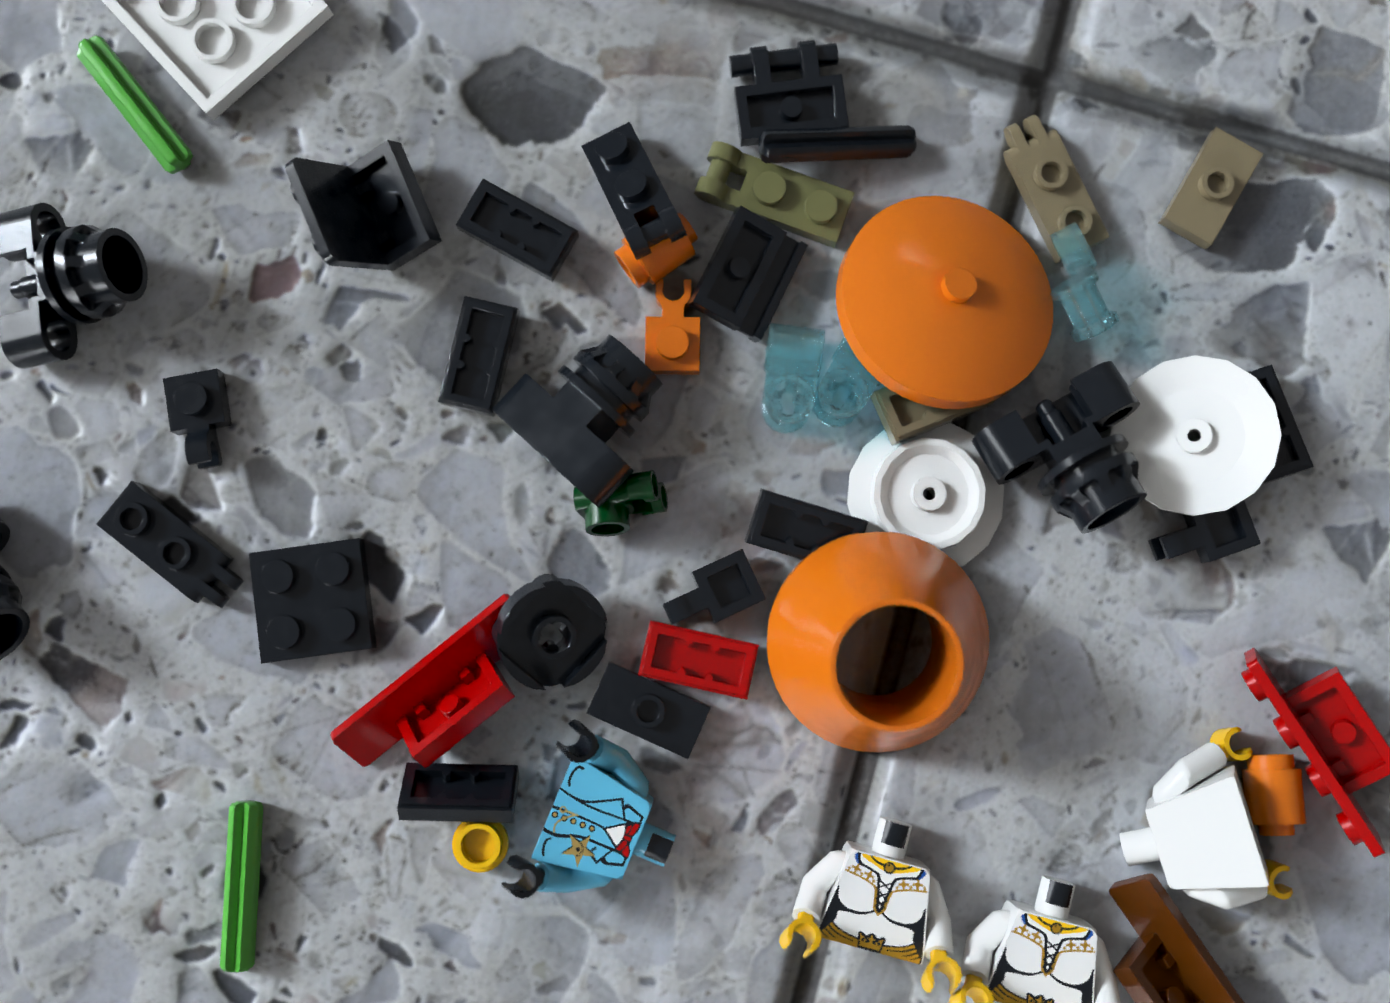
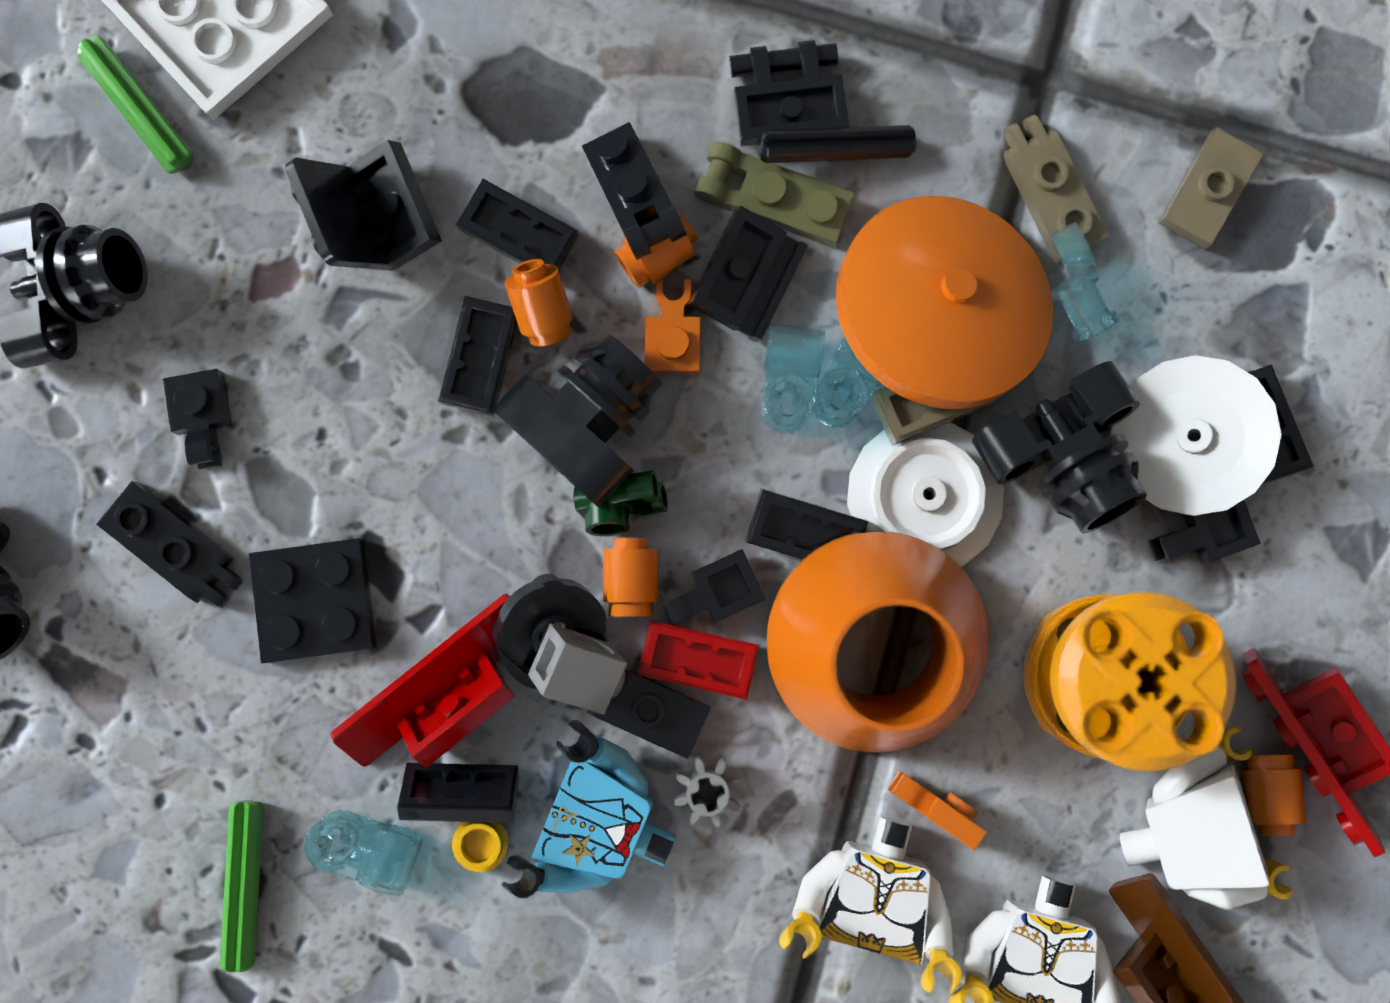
(373, 853): none -> clear light blue piece
(539, 302): none -> orange brick
(577, 669): none -> light grey brick
(630, 578): none -> orange brick
(698, 804): none -> light grey gear
(951, 814): none -> orange plate
(1129, 679): none -> light orange piece

